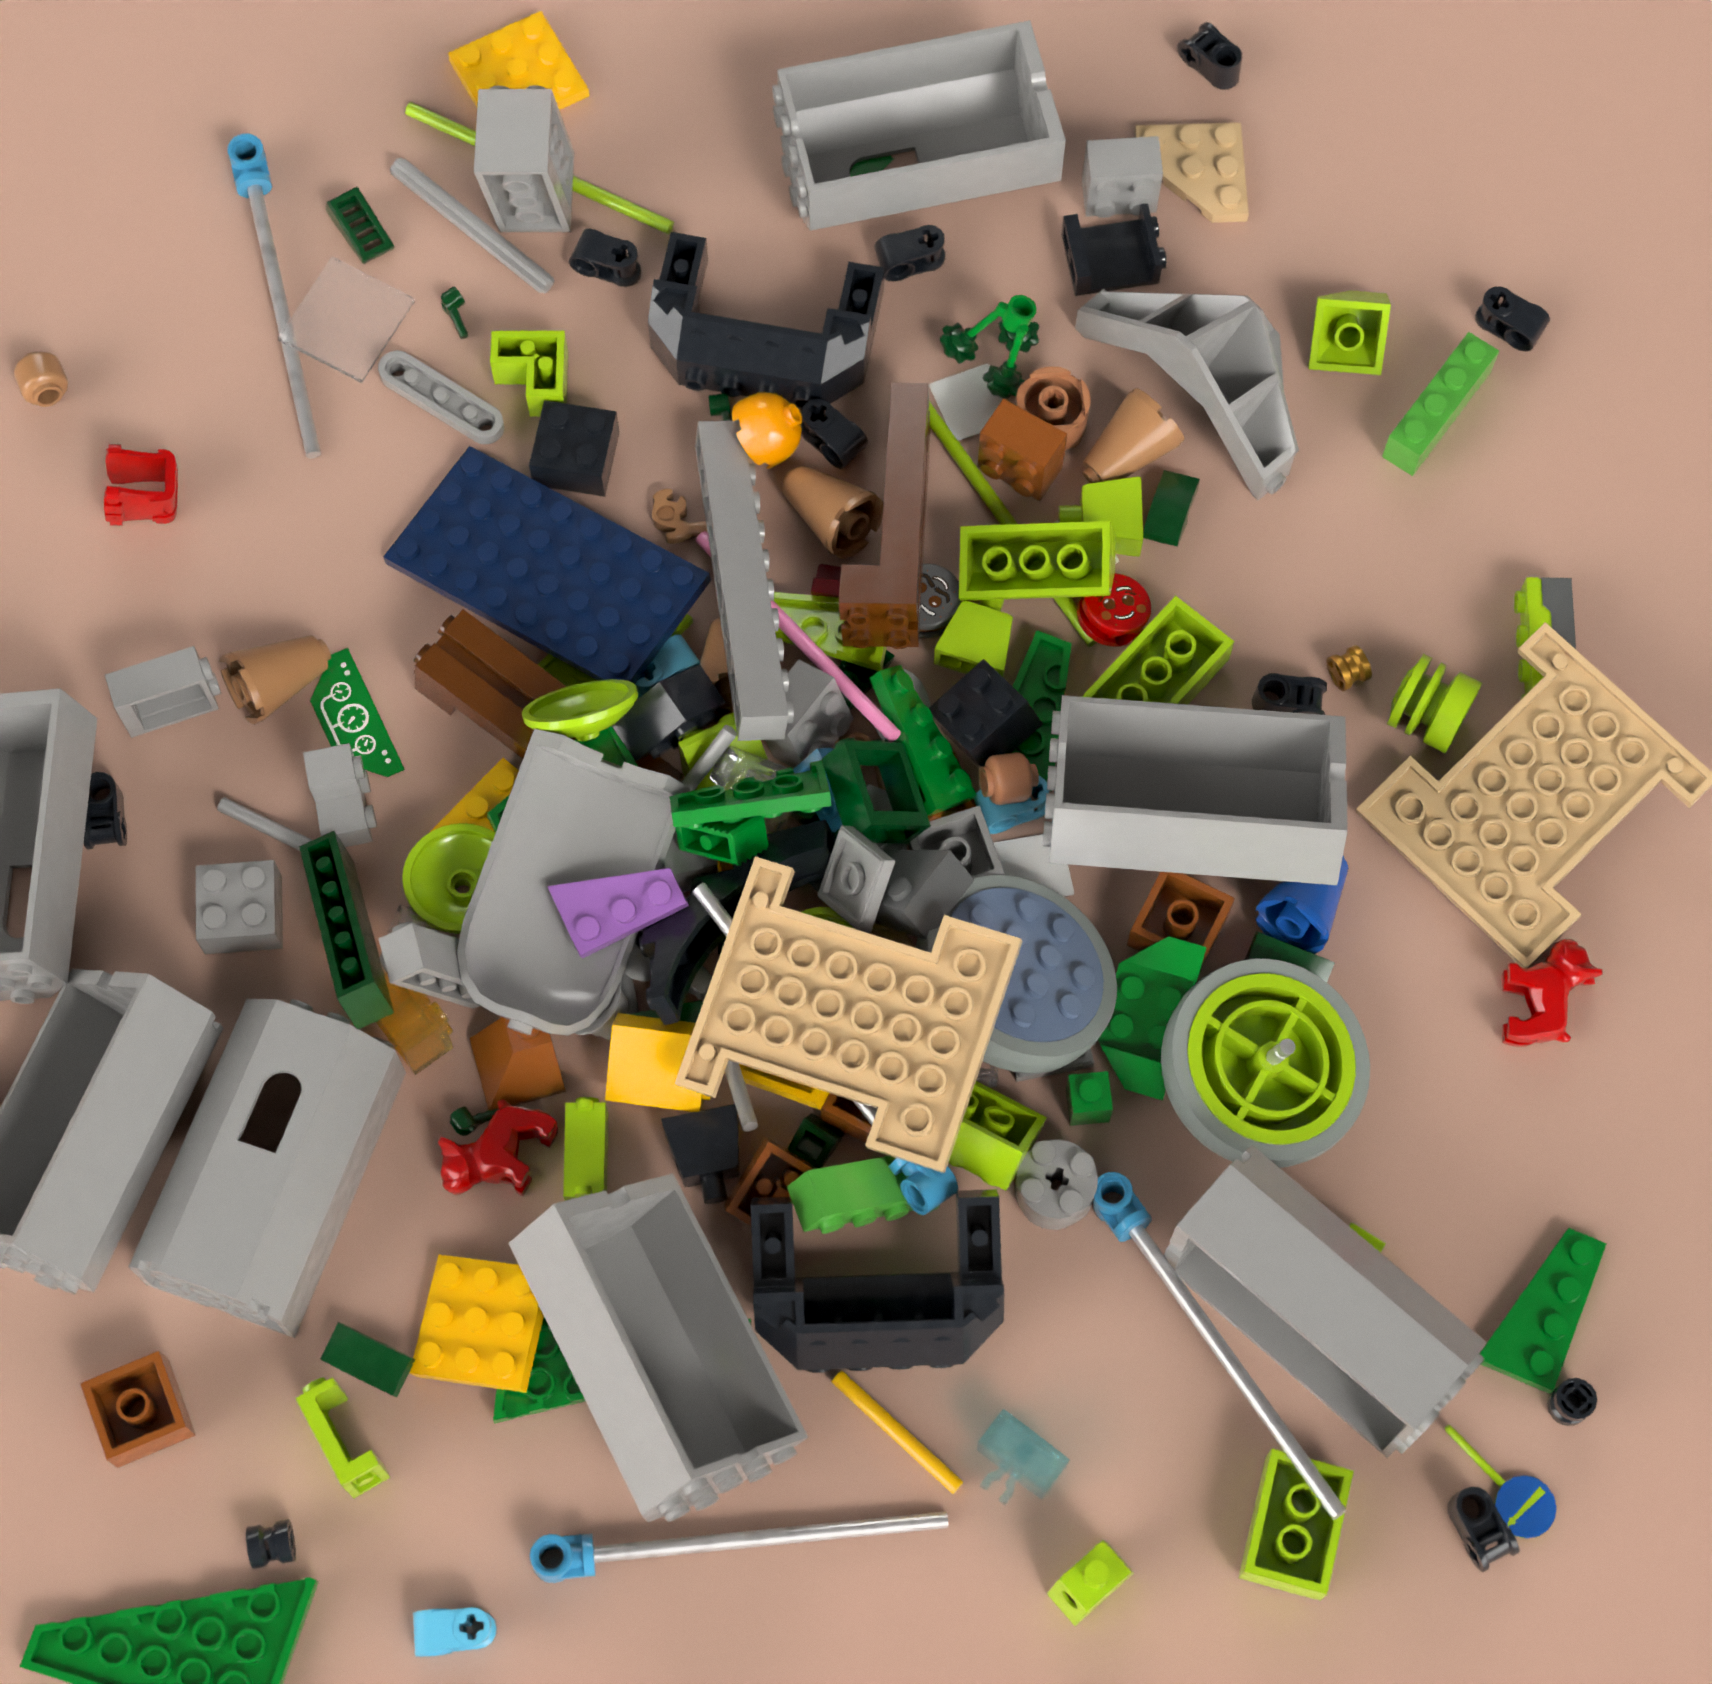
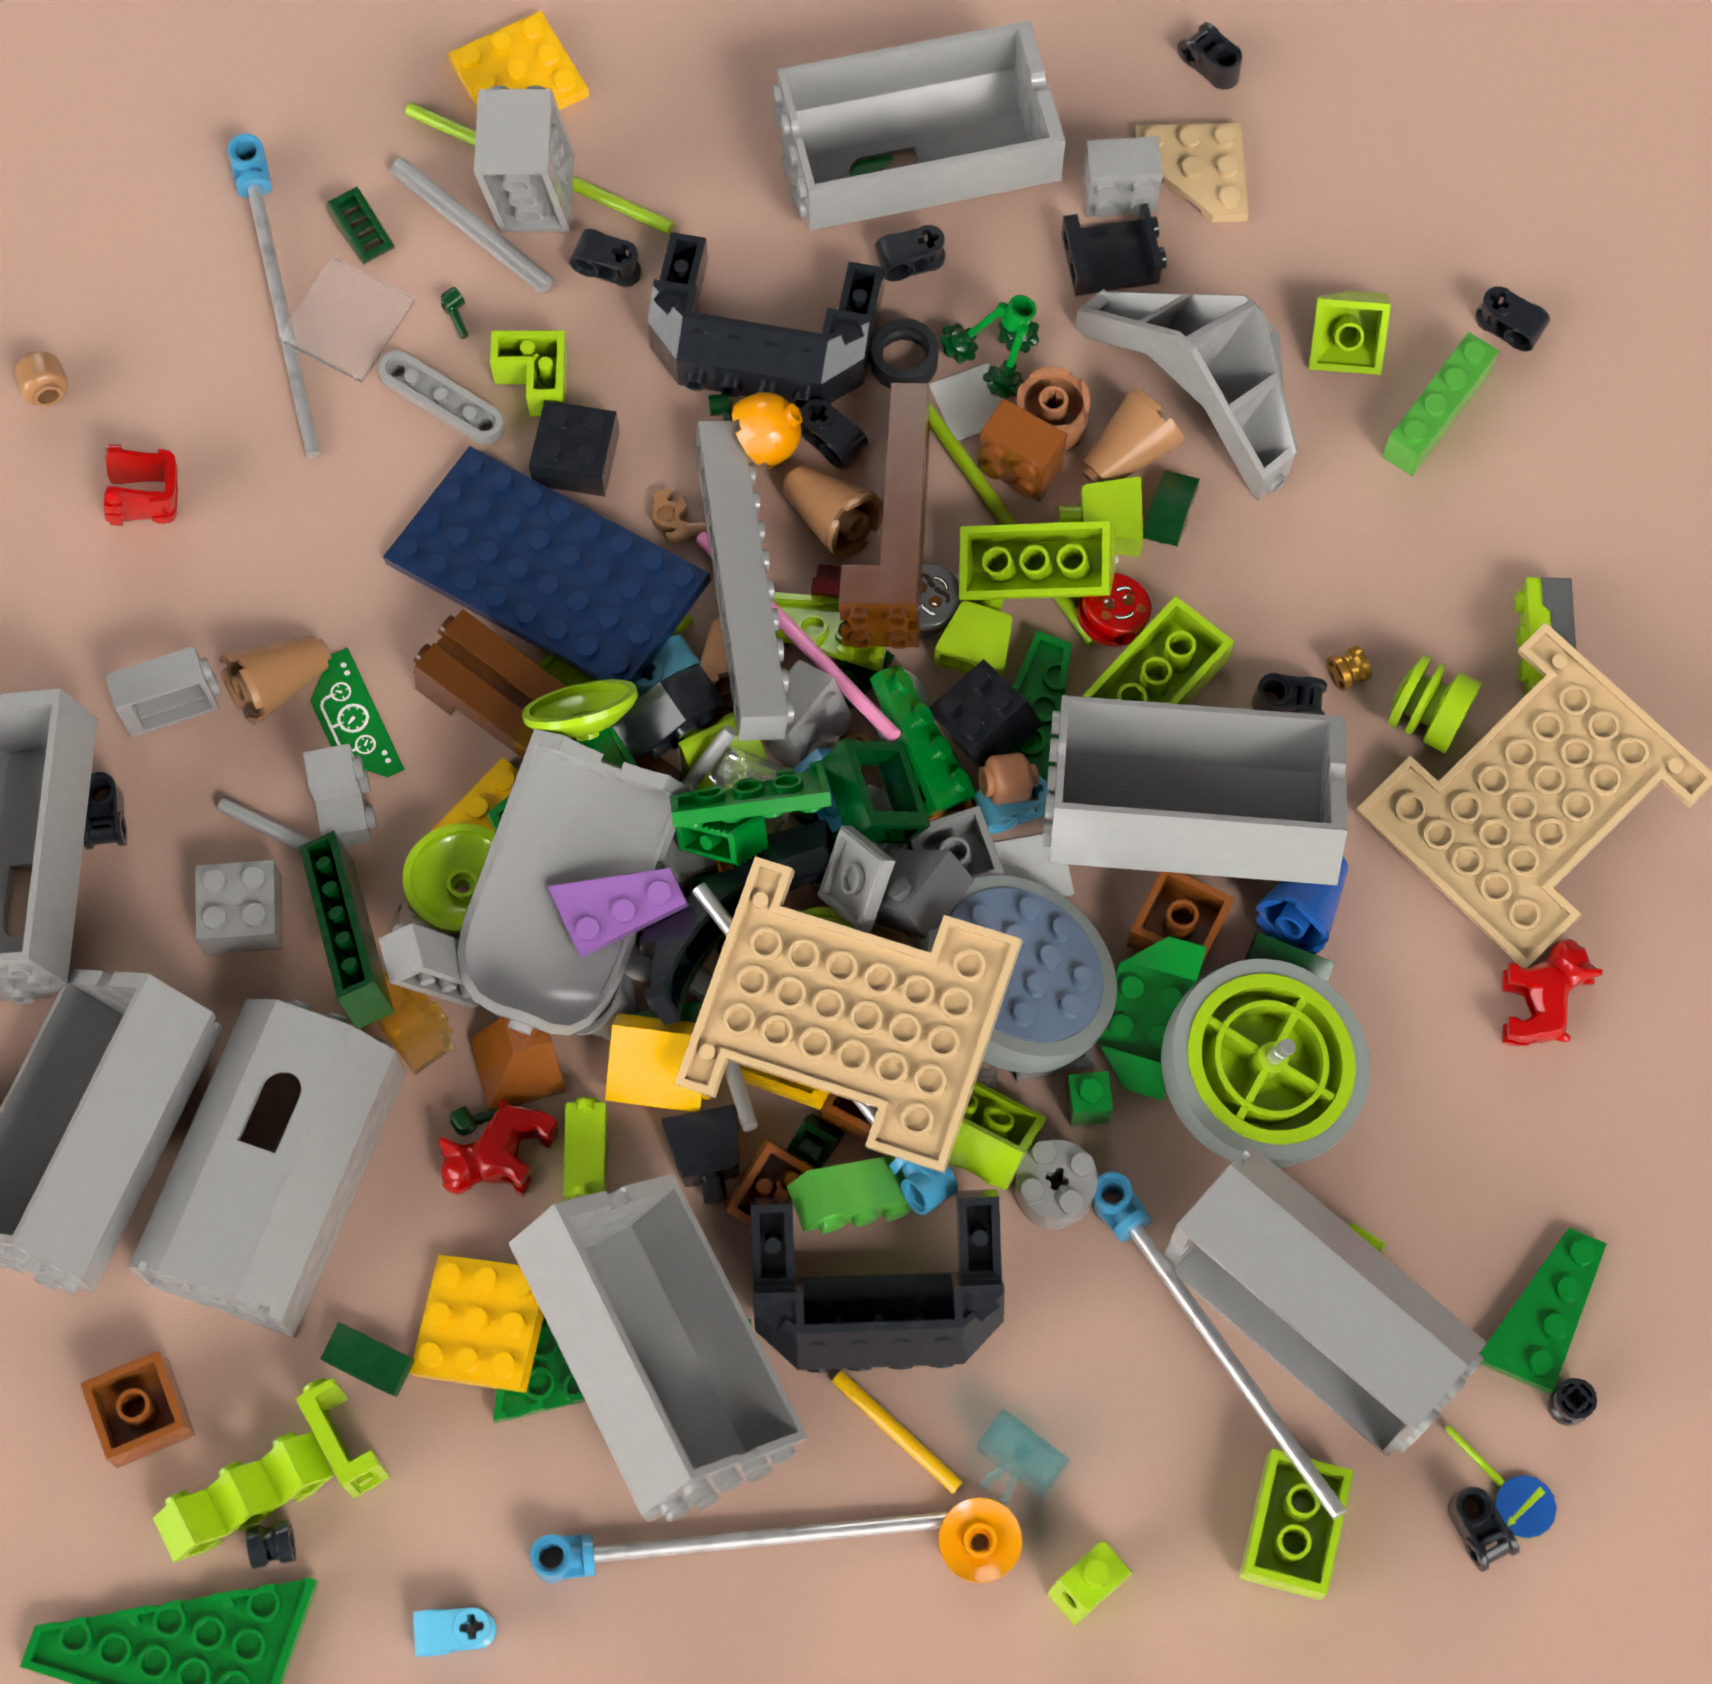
(242, 1496): none -> lime brick
(904, 330): none -> black tyre
(982, 1518): none -> light orange dish

